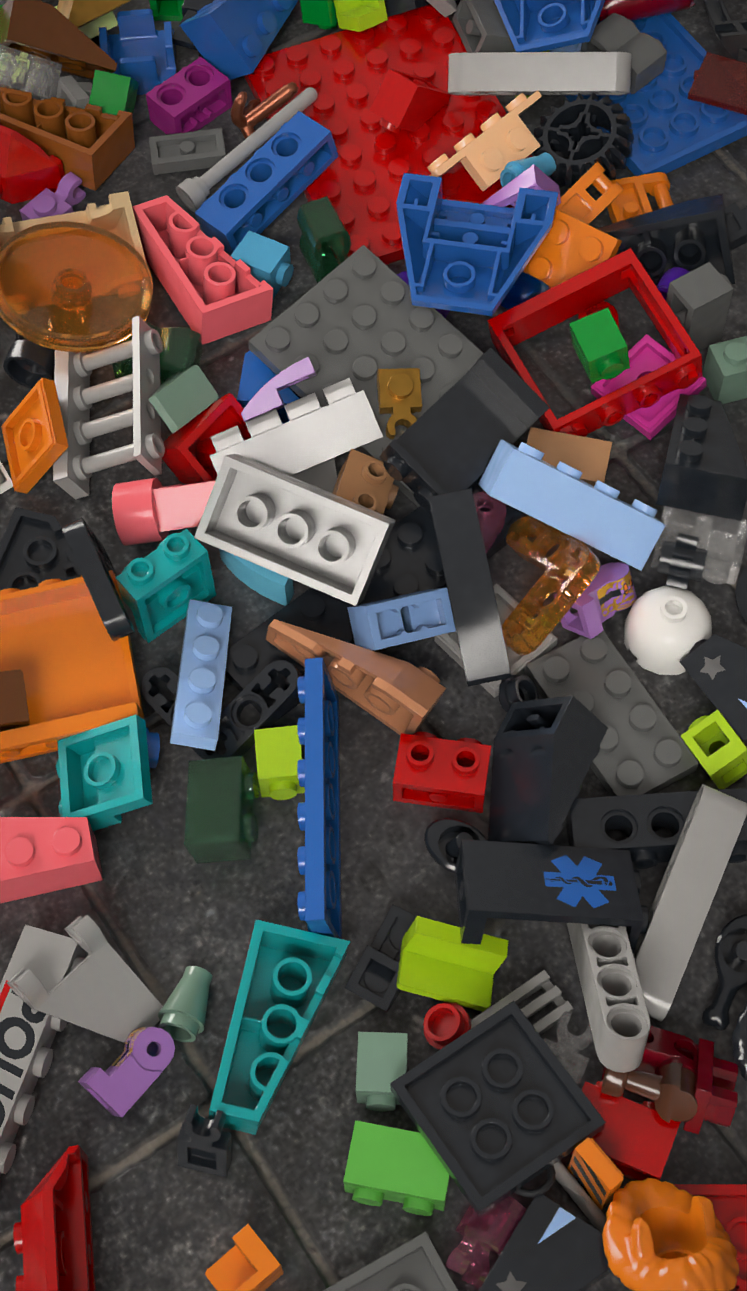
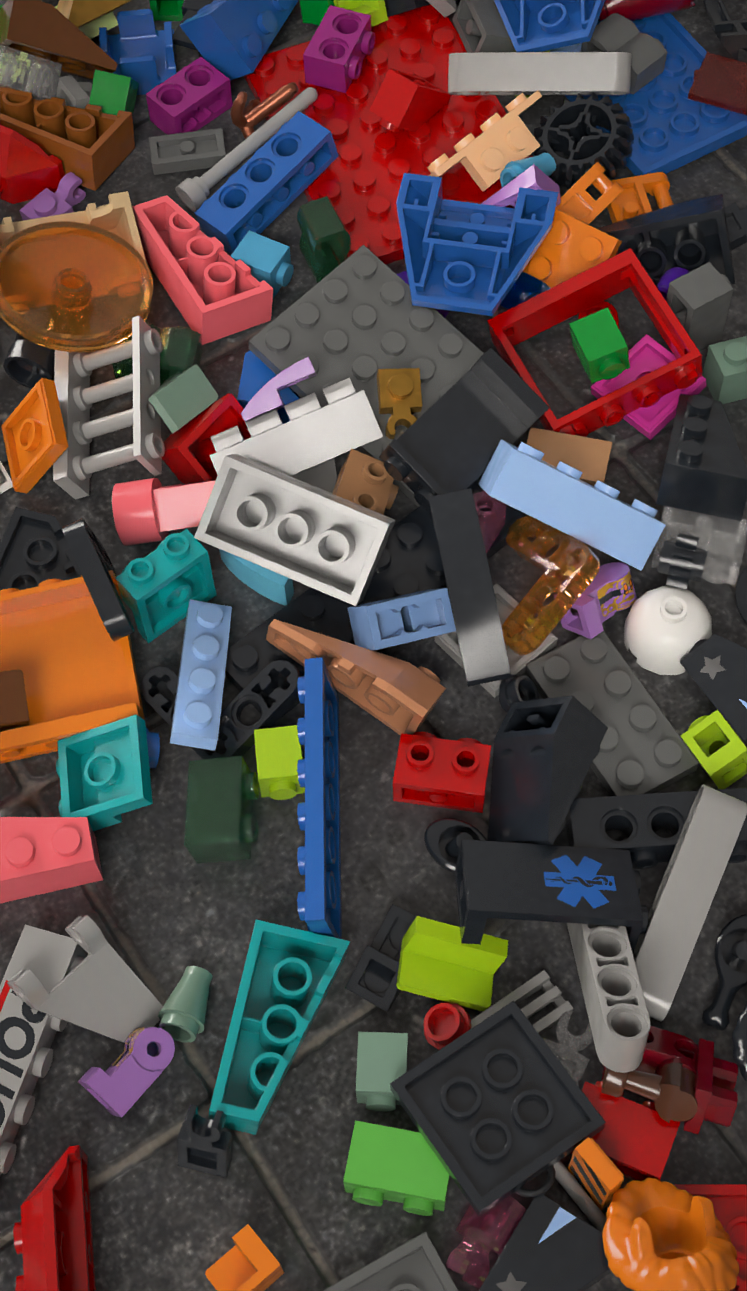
(338, 49): none -> magenta brick

